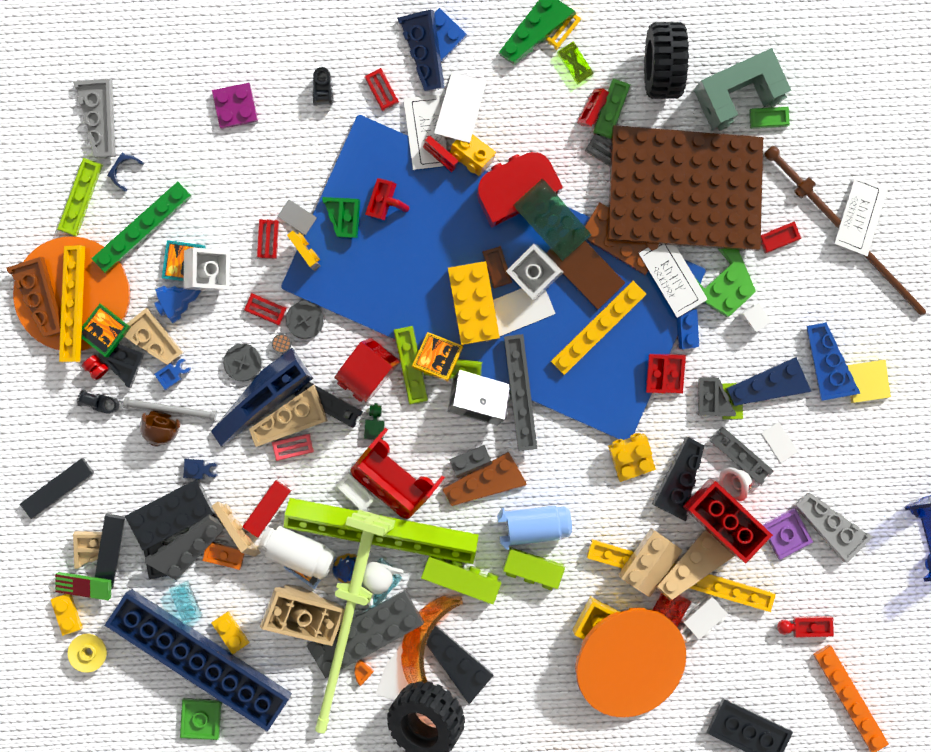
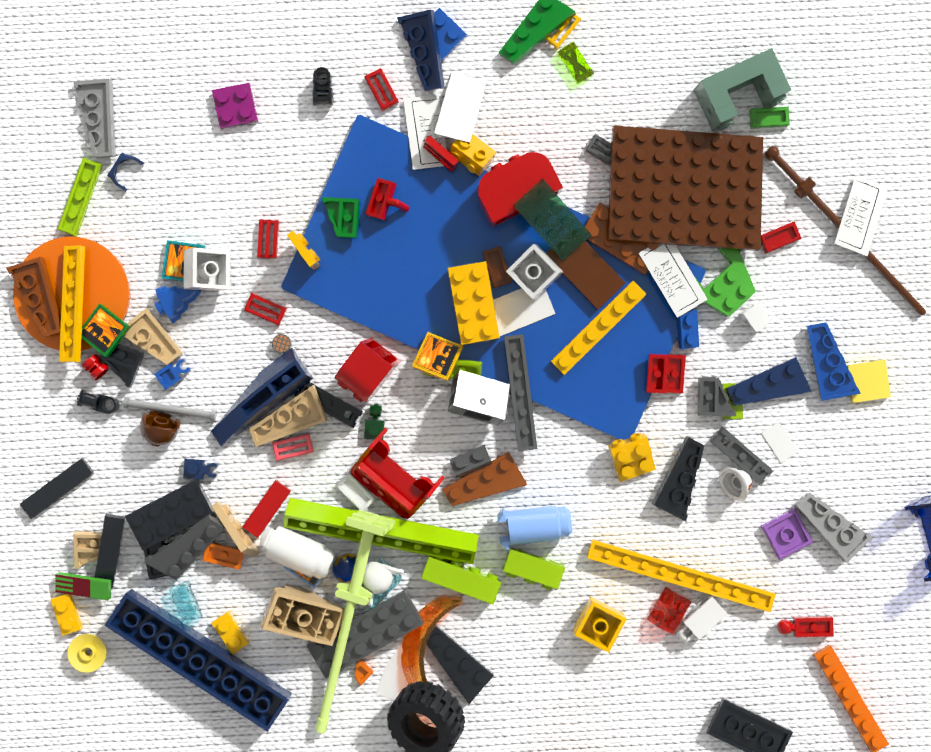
(141, 227): green plate -> none
(200, 719): bright green tile -> none
(242, 362): dark grey tile -> none
(297, 217): light grey sticker -> none
(305, 320): dark grey tile -> none
(407, 352): lime tile -> none
(595, 103): red plate -> none
(611, 110): bright green tile -> none
(630, 662): orange tile -> none
(650, 562): tan slope -> none
(666, 60): black tyre -> none
(696, 563): tan wing -> none
(727, 520): red brick -> none

